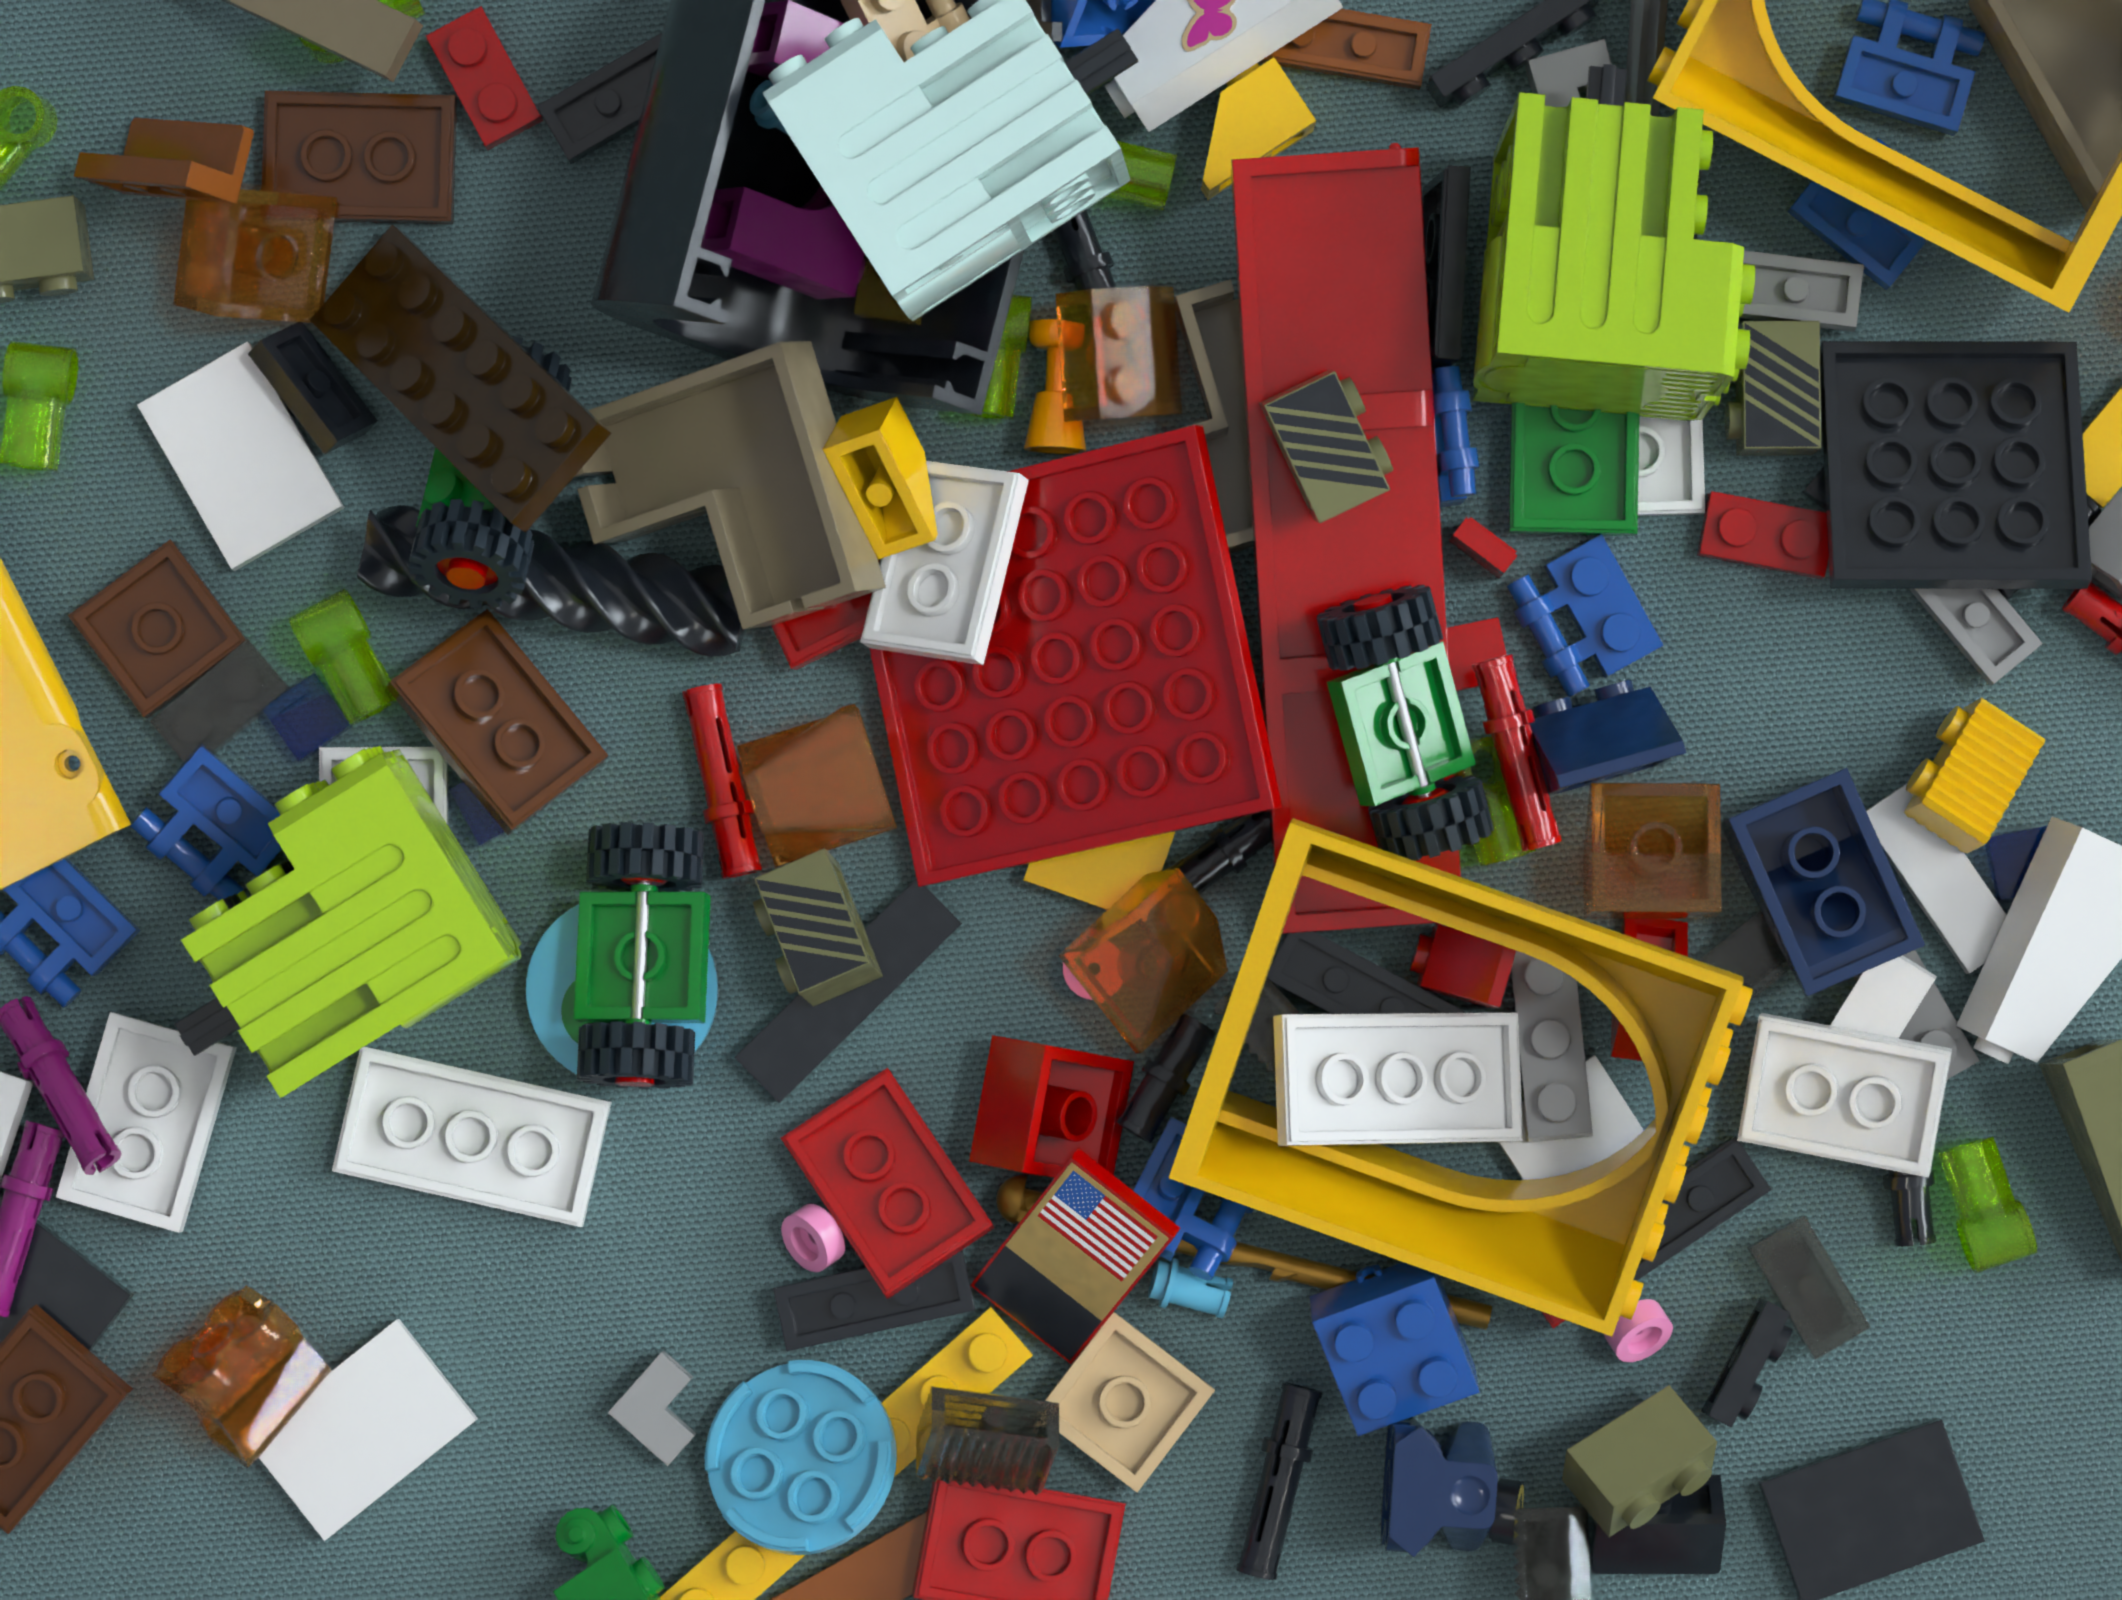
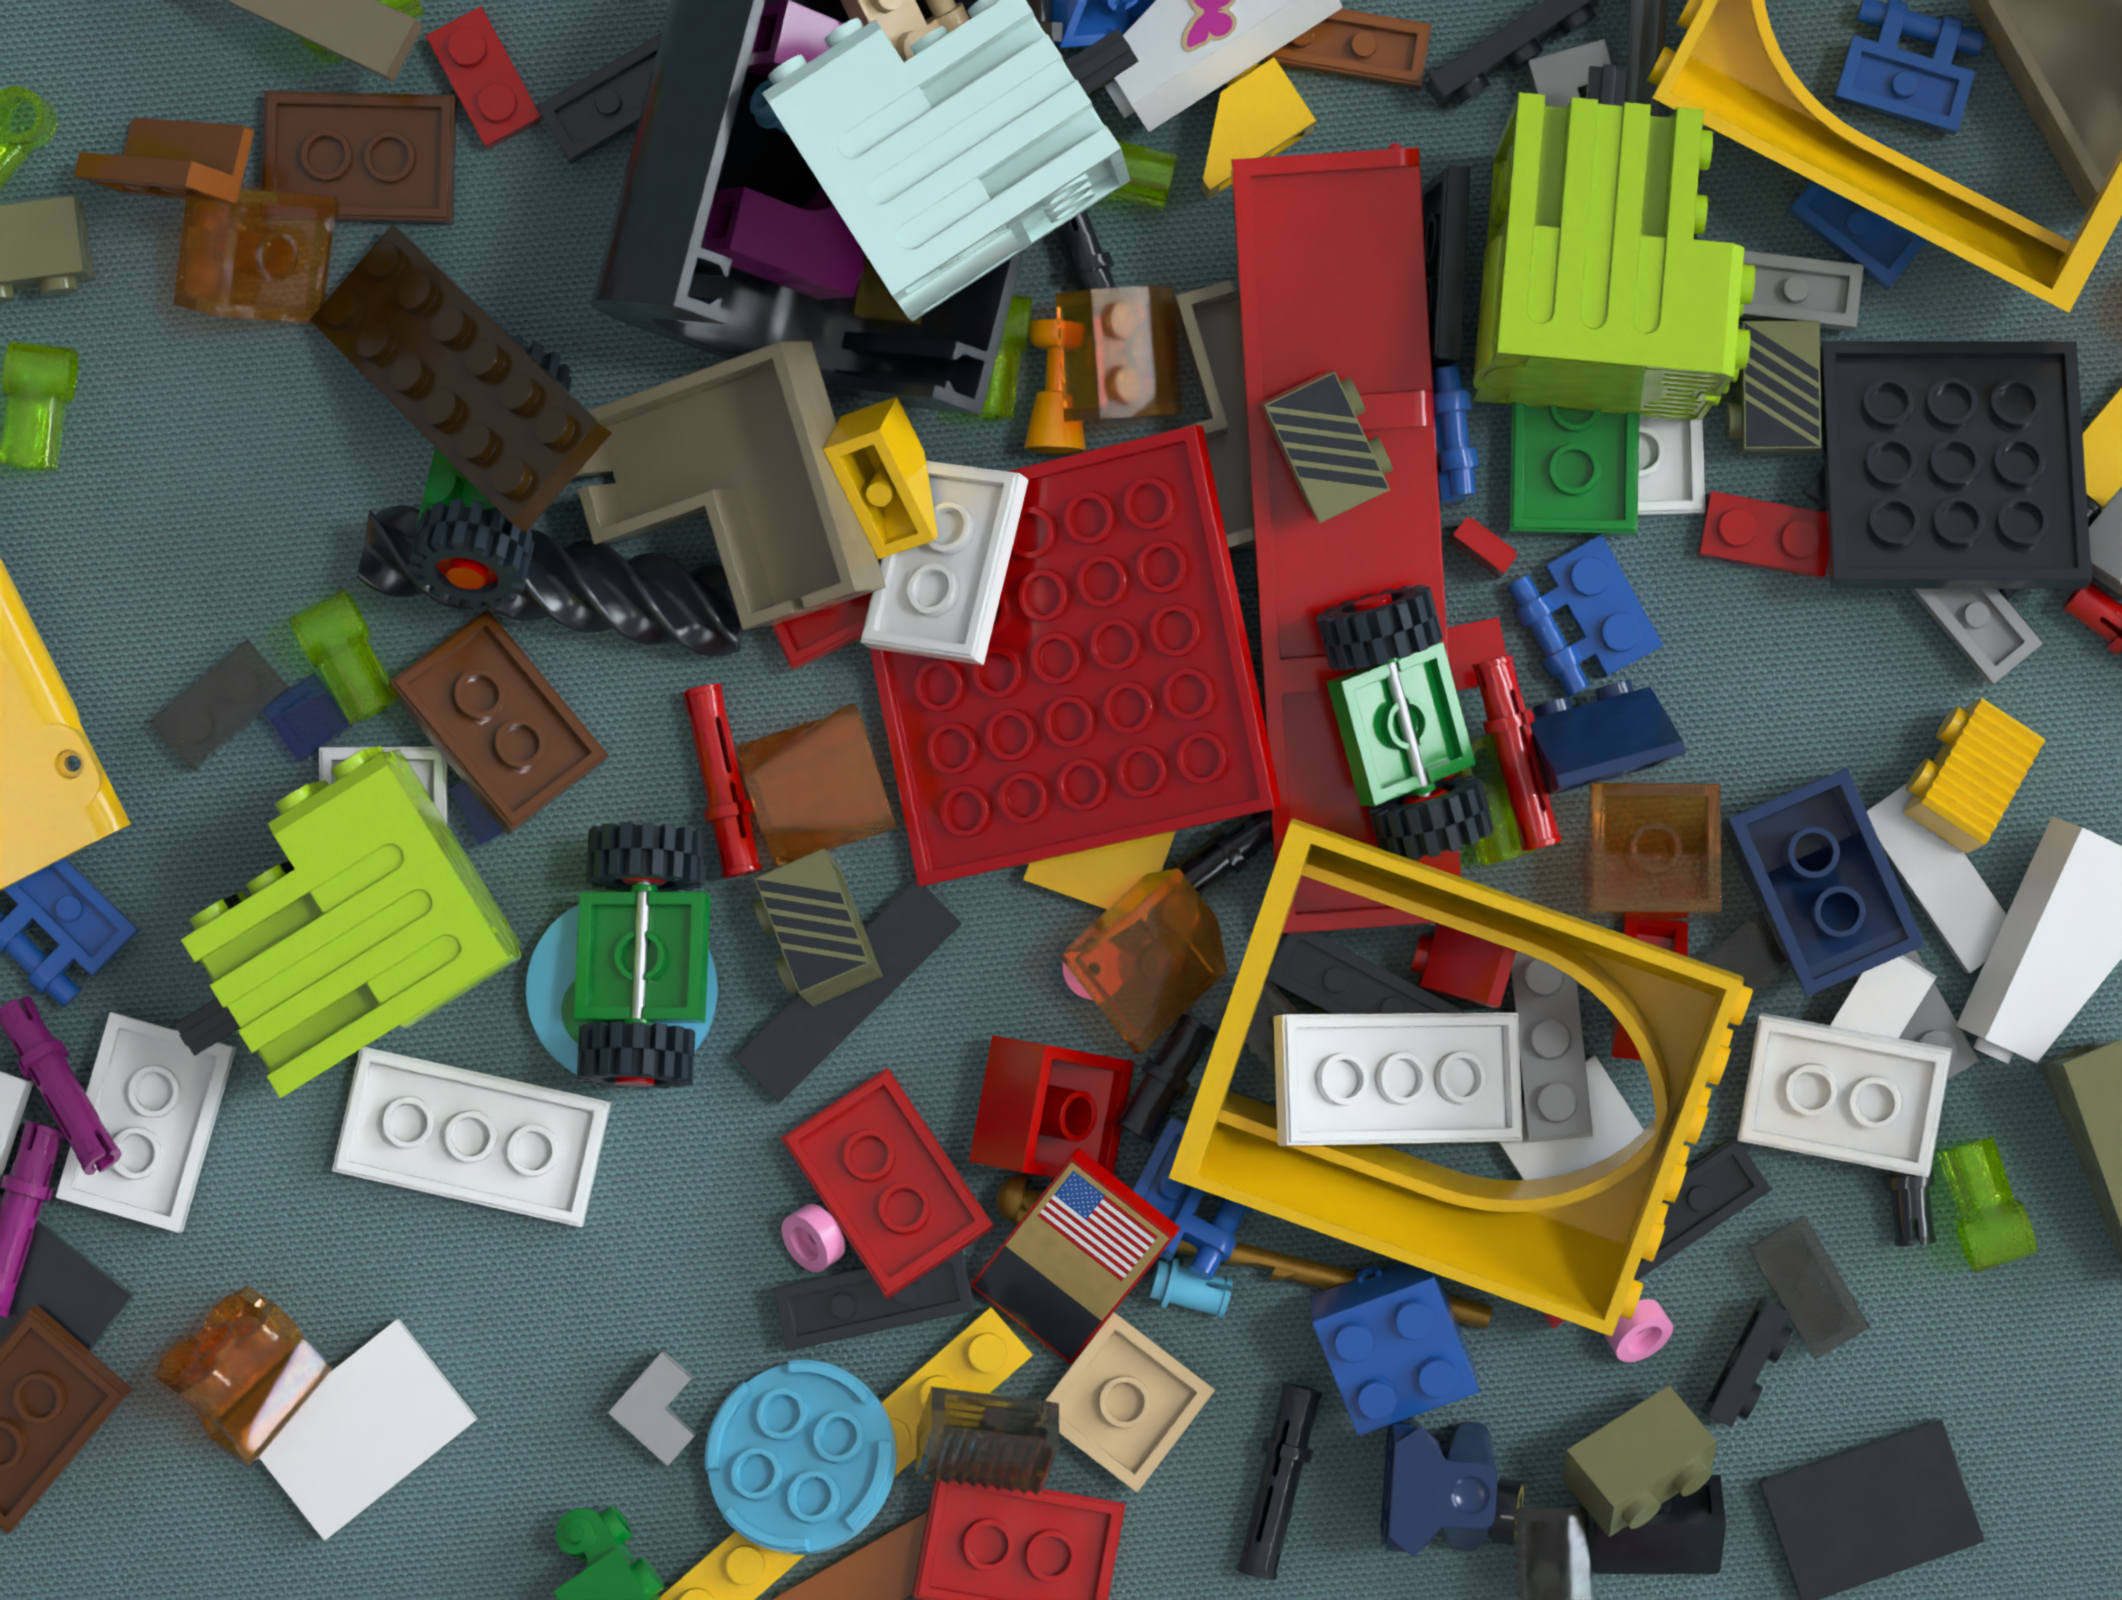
(158, 628): reddish brown tile -> none
(225, 810): blue plate -> none
(240, 457): white tile -> none
(312, 387): black plate -> none
(2010, 858): clear blue tile -> none

